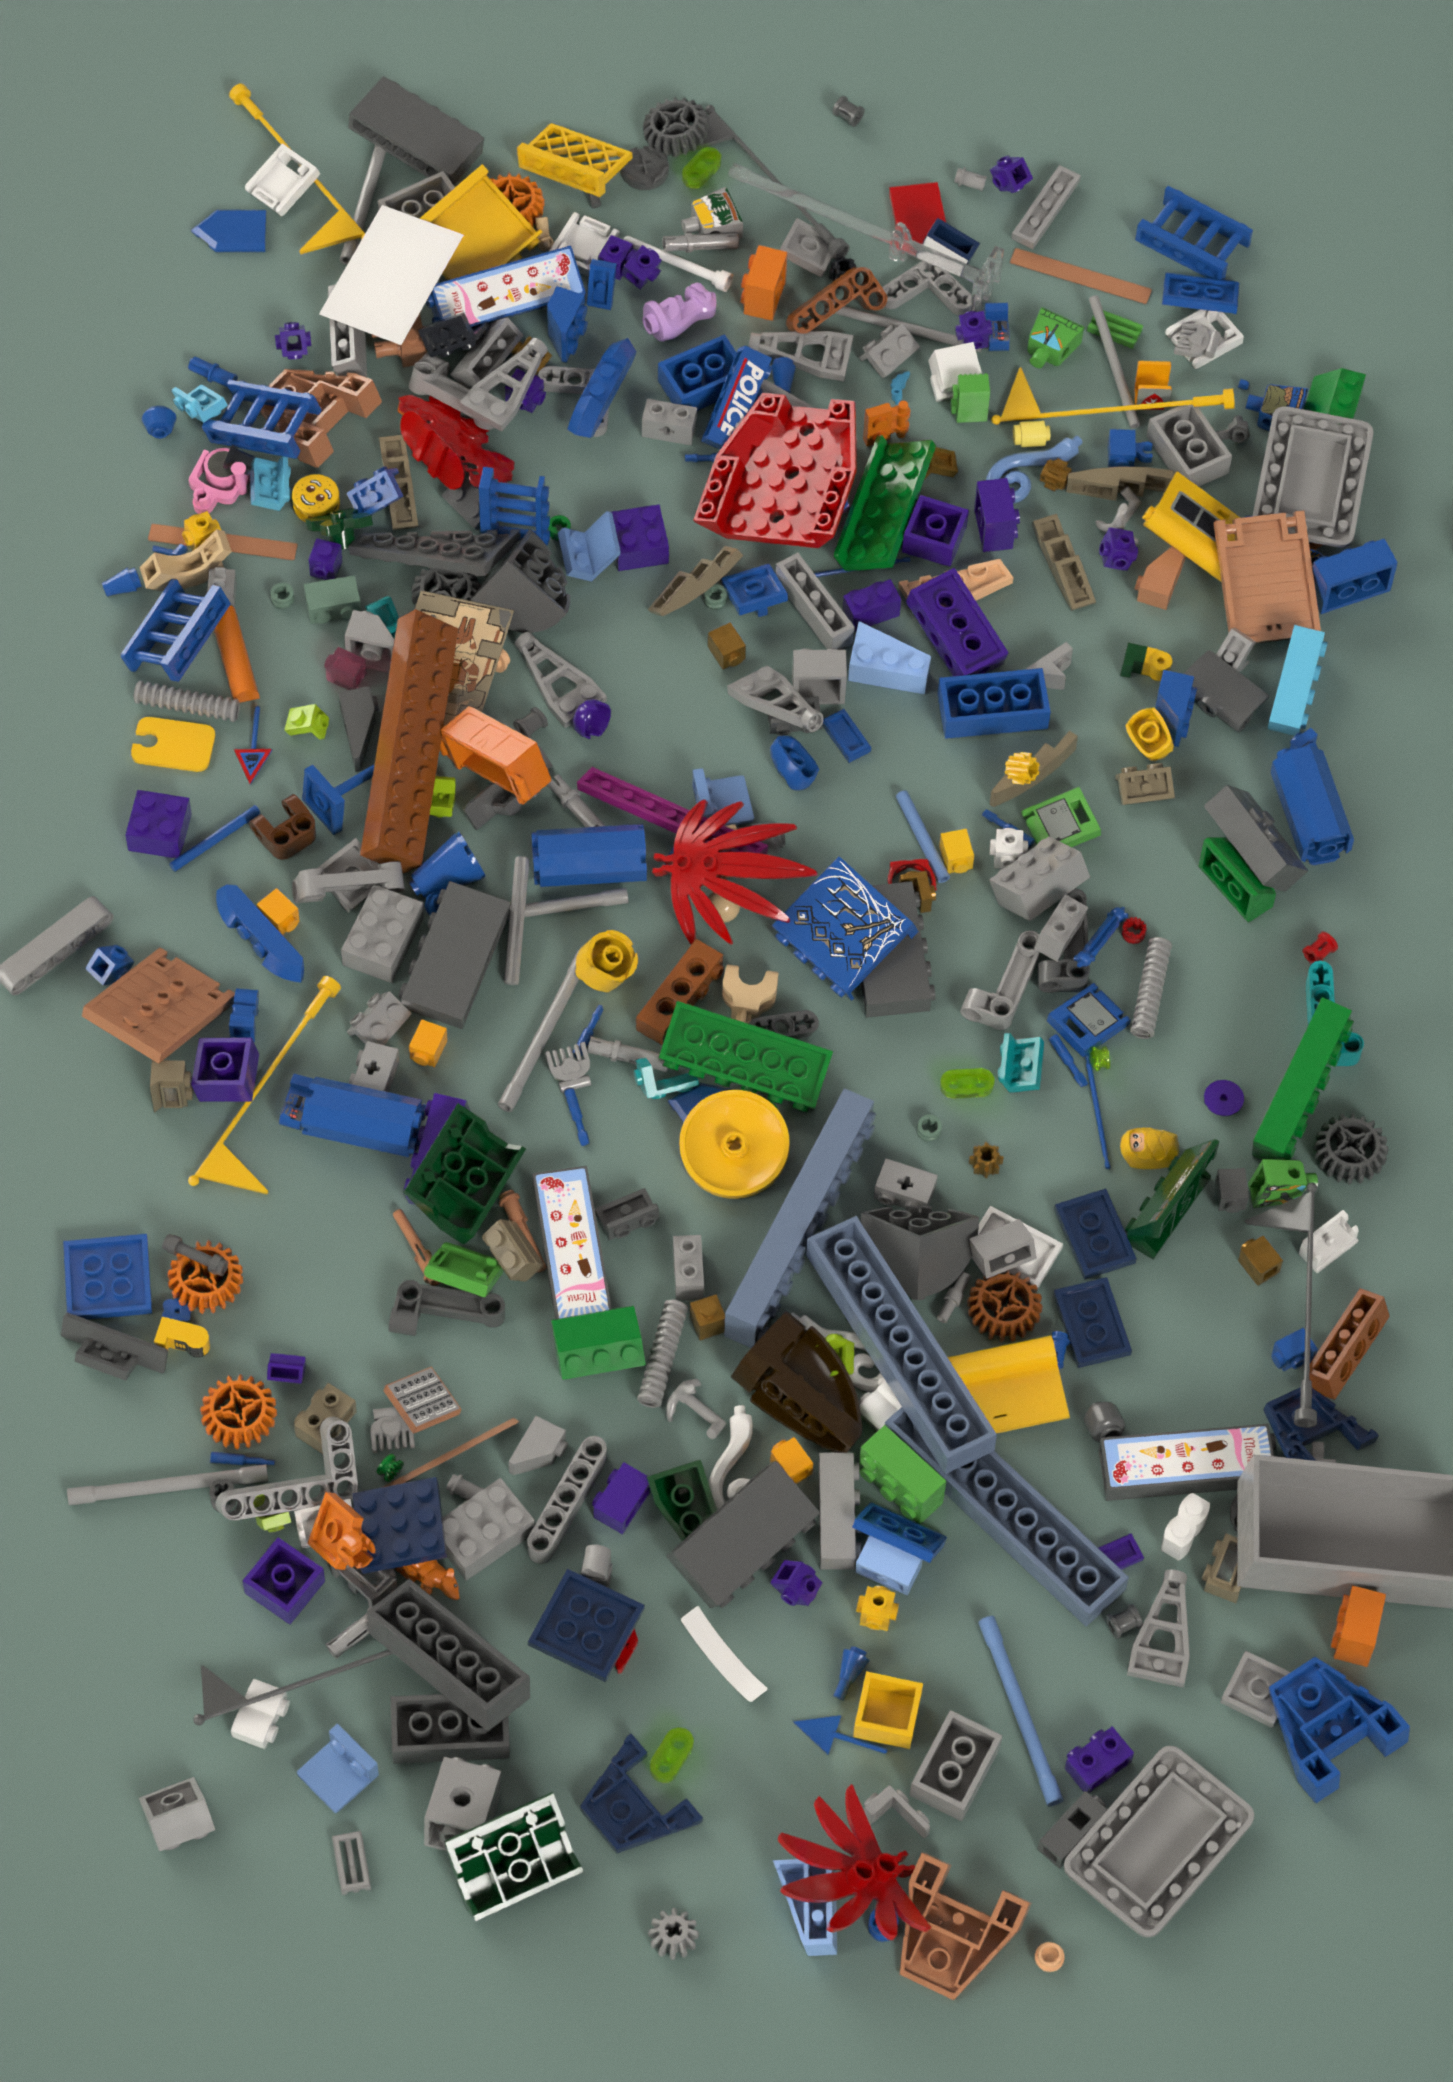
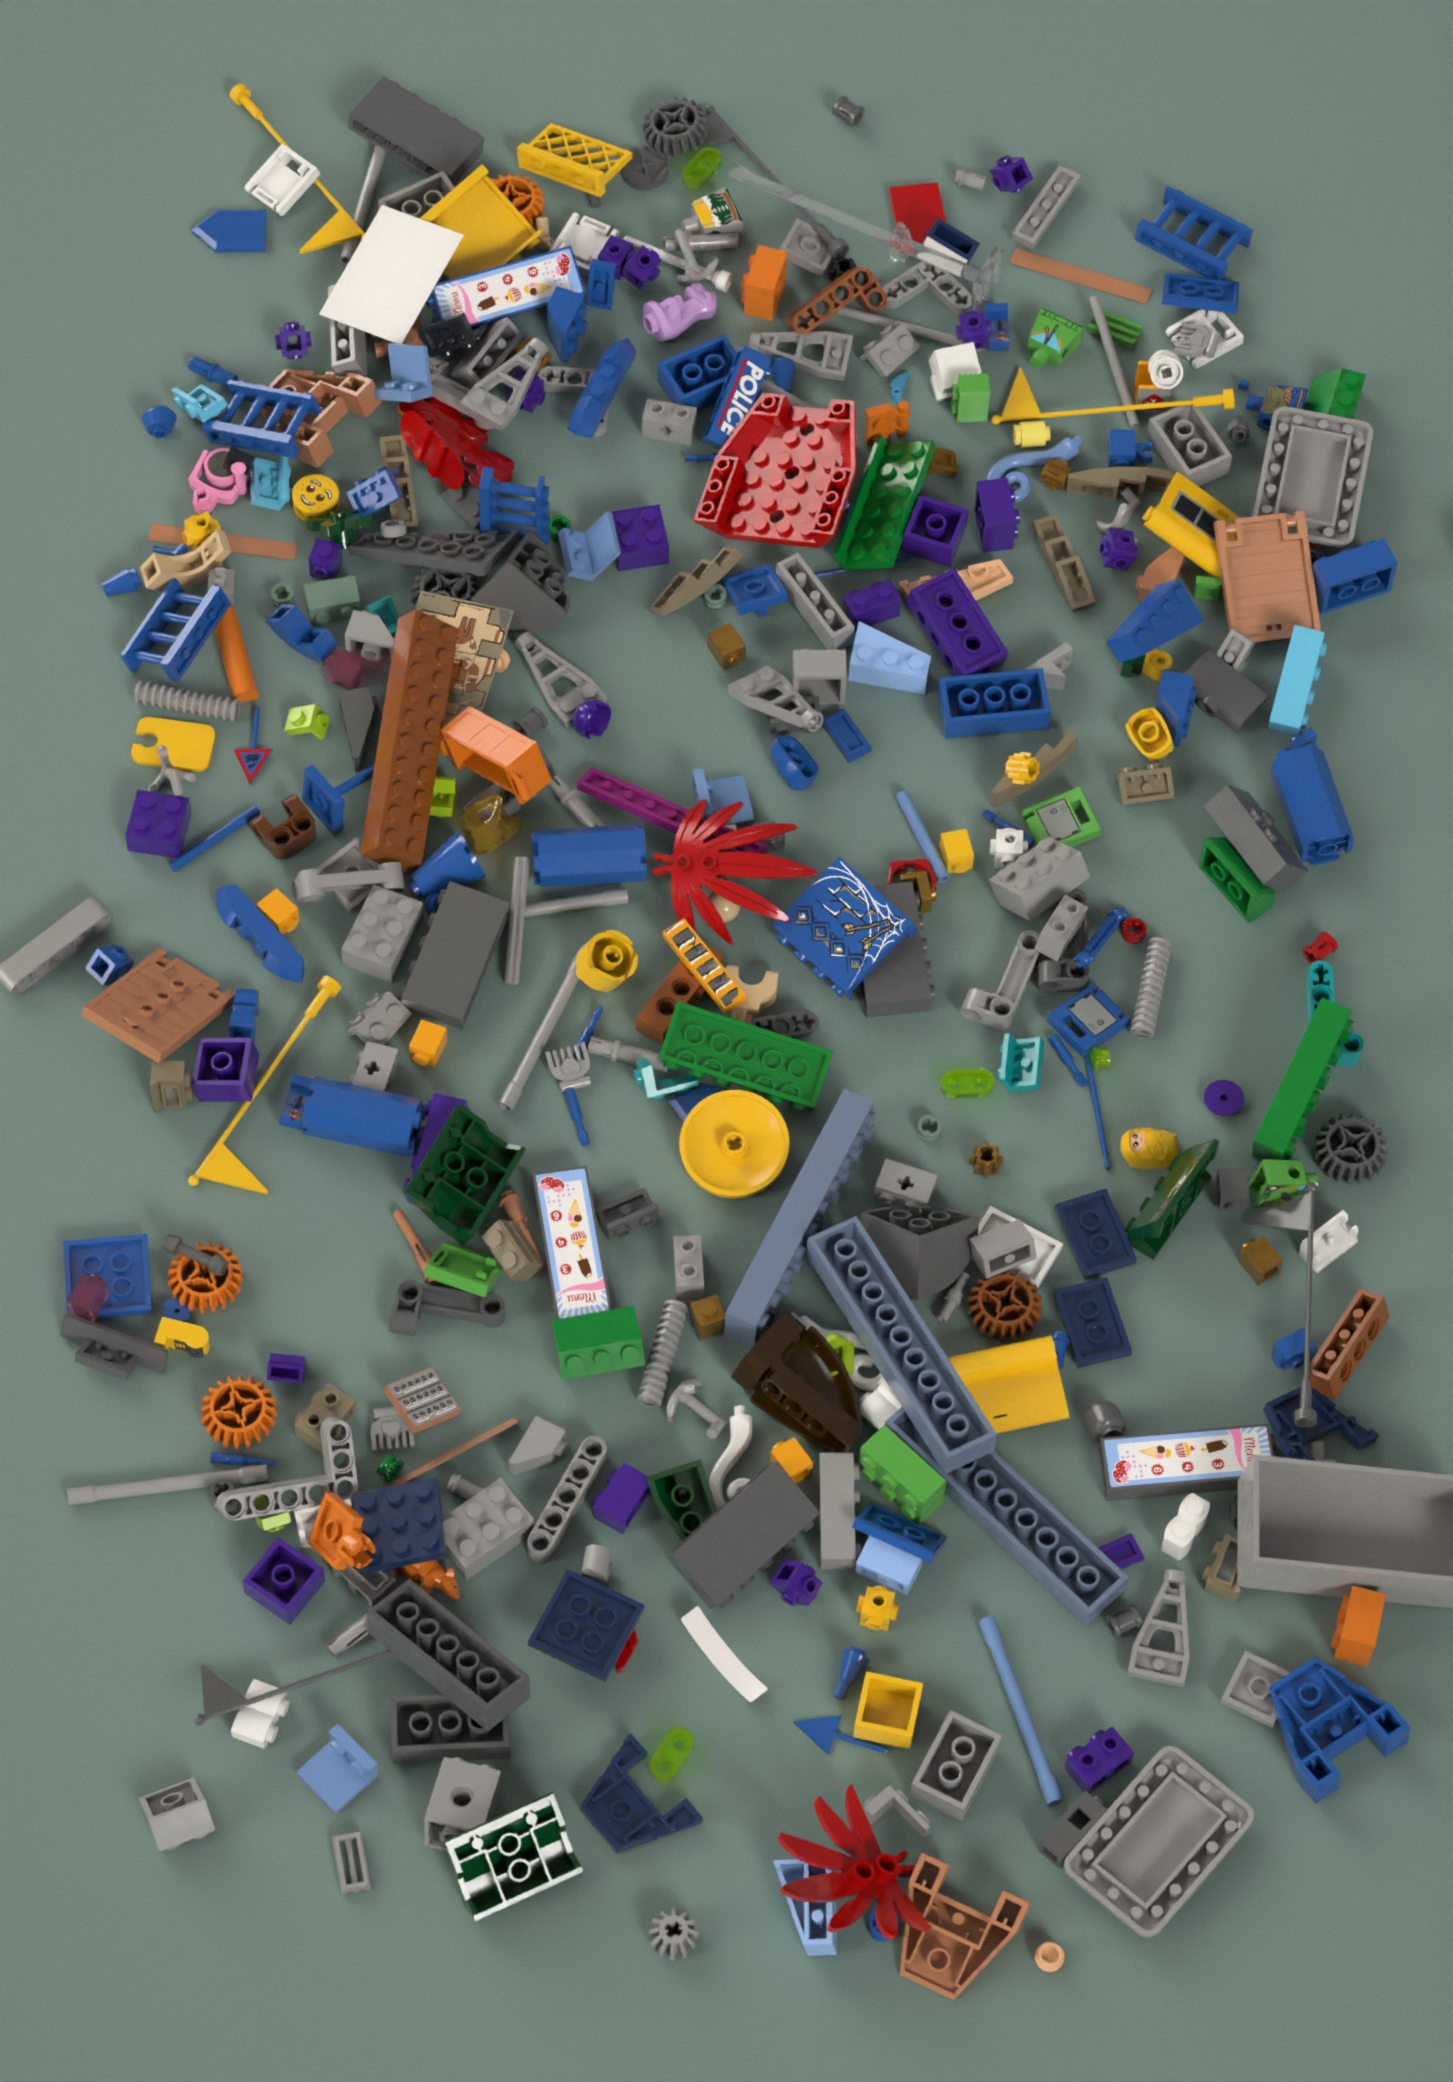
(88, 1297): none -> clear pink brick
(169, 772): none -> light grey piece
(298, 633): none -> blue brick
(393, 528): none -> light grey tile
(409, 374): none -> medium blue bracket
(488, 834): none -> clear yellow helmet
(693, 272): none -> light grey piece
(704, 966): none -> tile
(1156, 620): none -> blue wedge
(1165, 369): none -> white wheel
(1207, 588): none -> bright green tile

